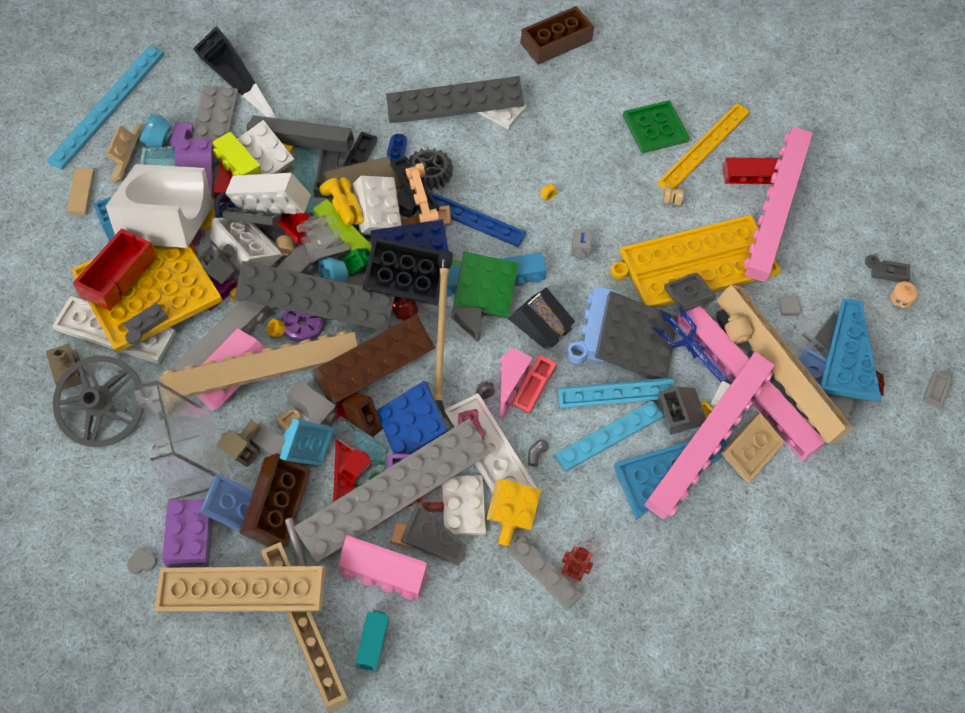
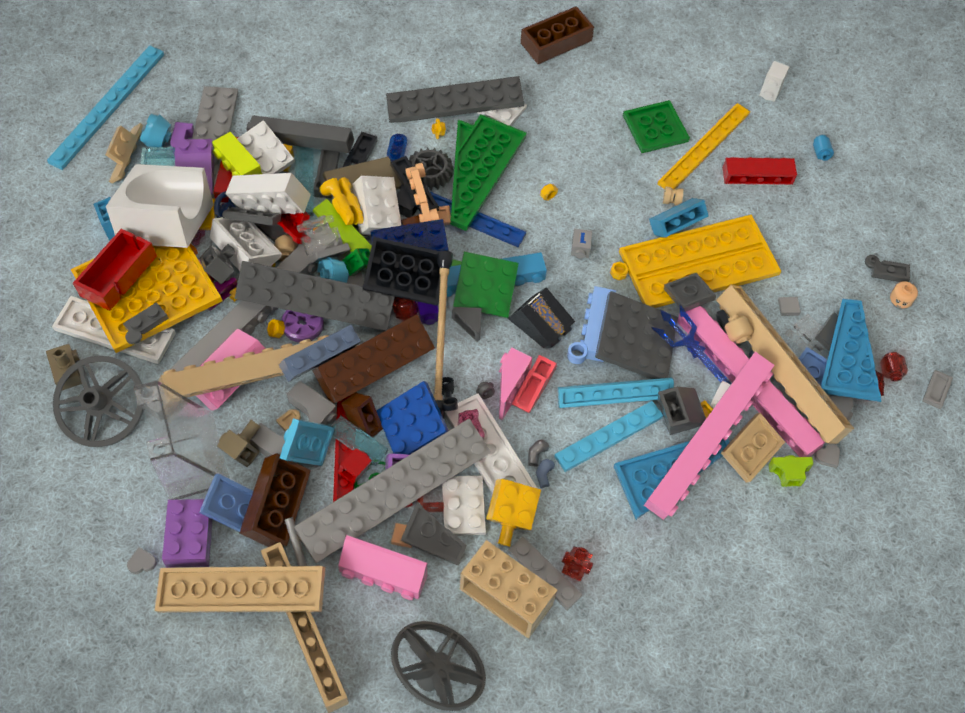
(80, 191): tan tile -> none
(223, 58): black plate -> none
(319, 353): none -> sand blue brick
(372, 641): teal brick -> none
(427, 313): none -> dark purple brick
(436, 666): none -> dark grey wheel
(438, 128): none -> yellow plate
(448, 403): none -> black bar
(480, 161): none -> green wing
(507, 589): none -> tan hose
(542, 471): none -> sand blue arm
(678, 217): none -> dark azure brick
(774, 81): none -> white brick
(778, 204): bright pink brick -> none
(791, 469): none -> lime brick
(823, 147): none -> dark azure brick
(828, 456): none -> light grey tile
(894, 366): none -> clear red head

